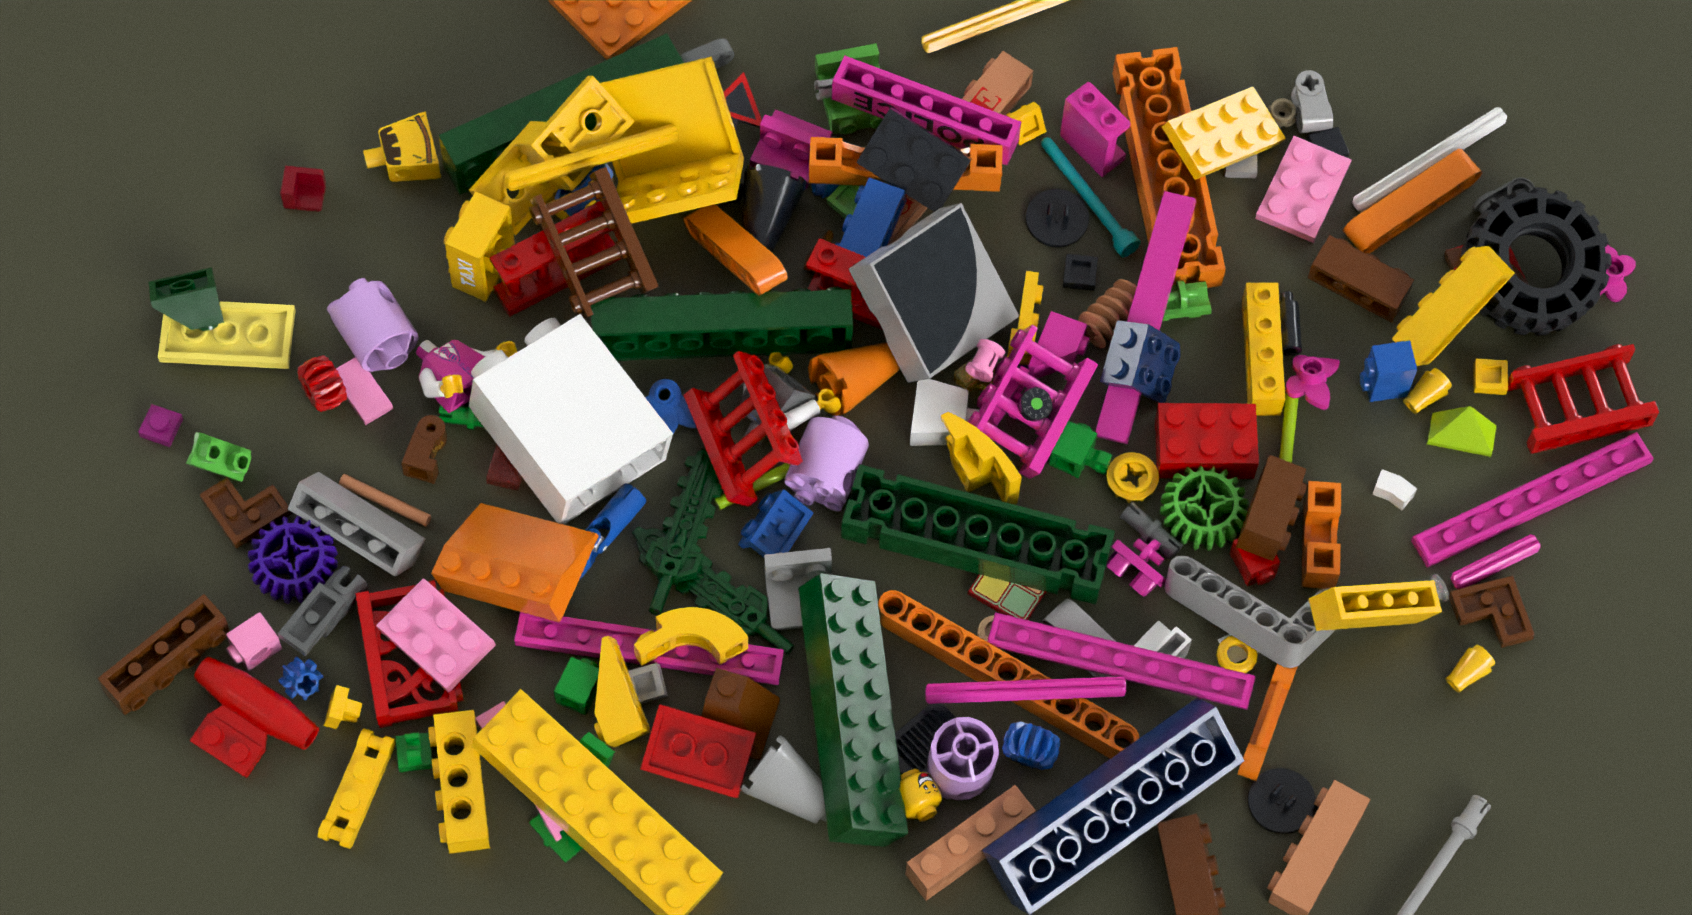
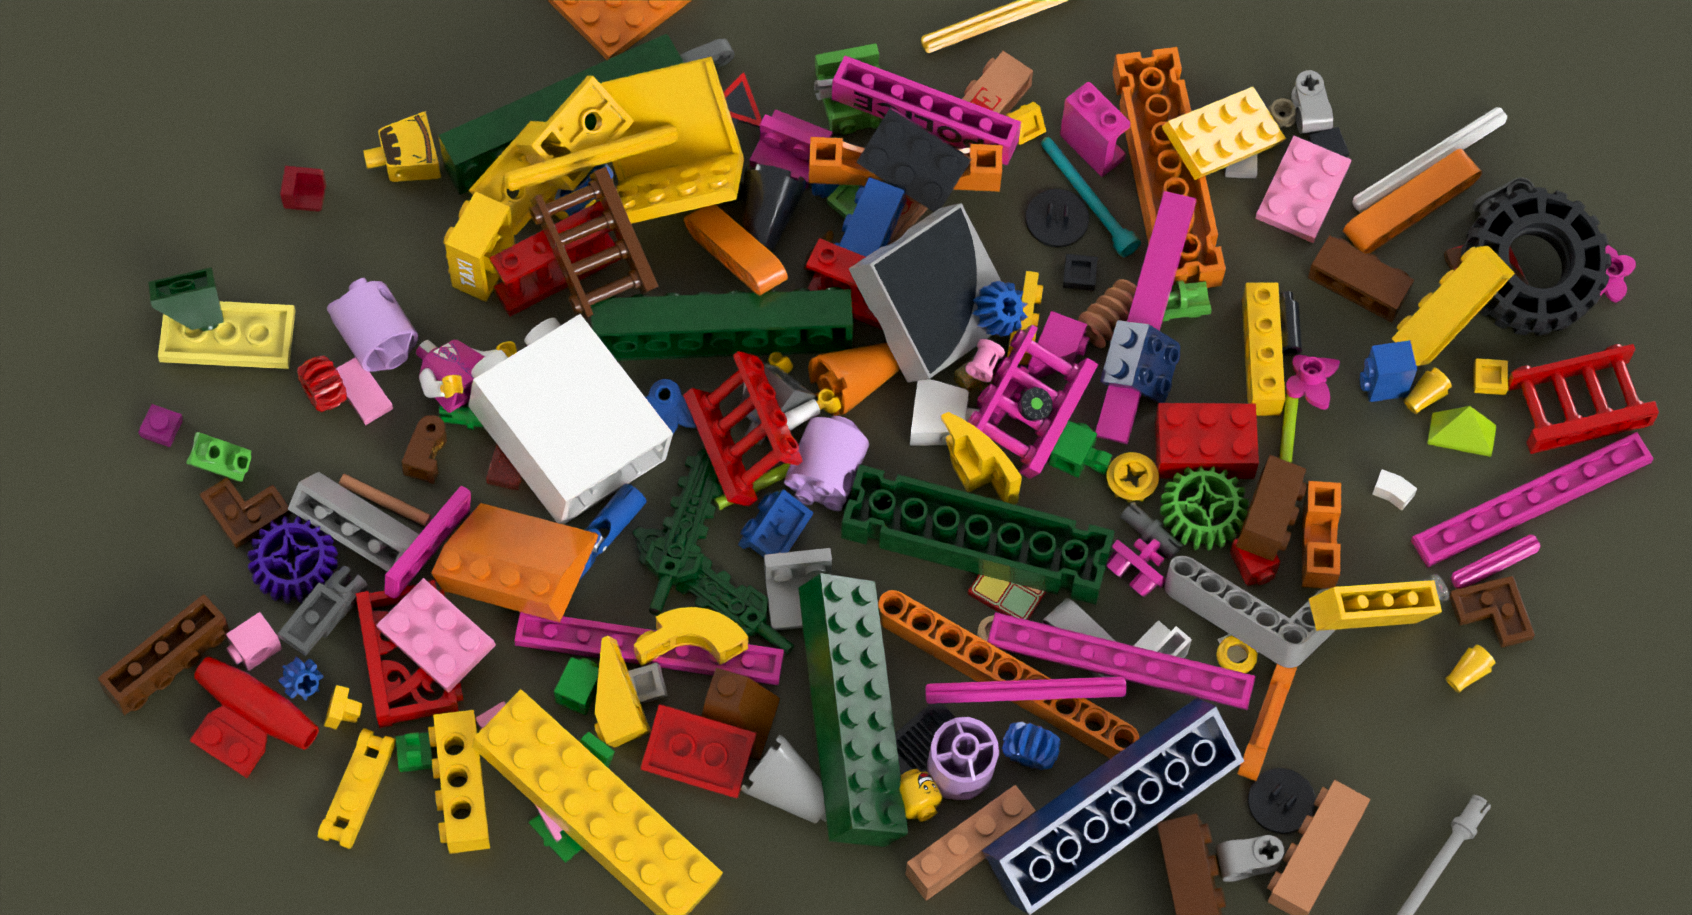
(427, 542): none -> dark pink tile
(1000, 308): none -> blue gear
(1243, 858): none -> light grey piece

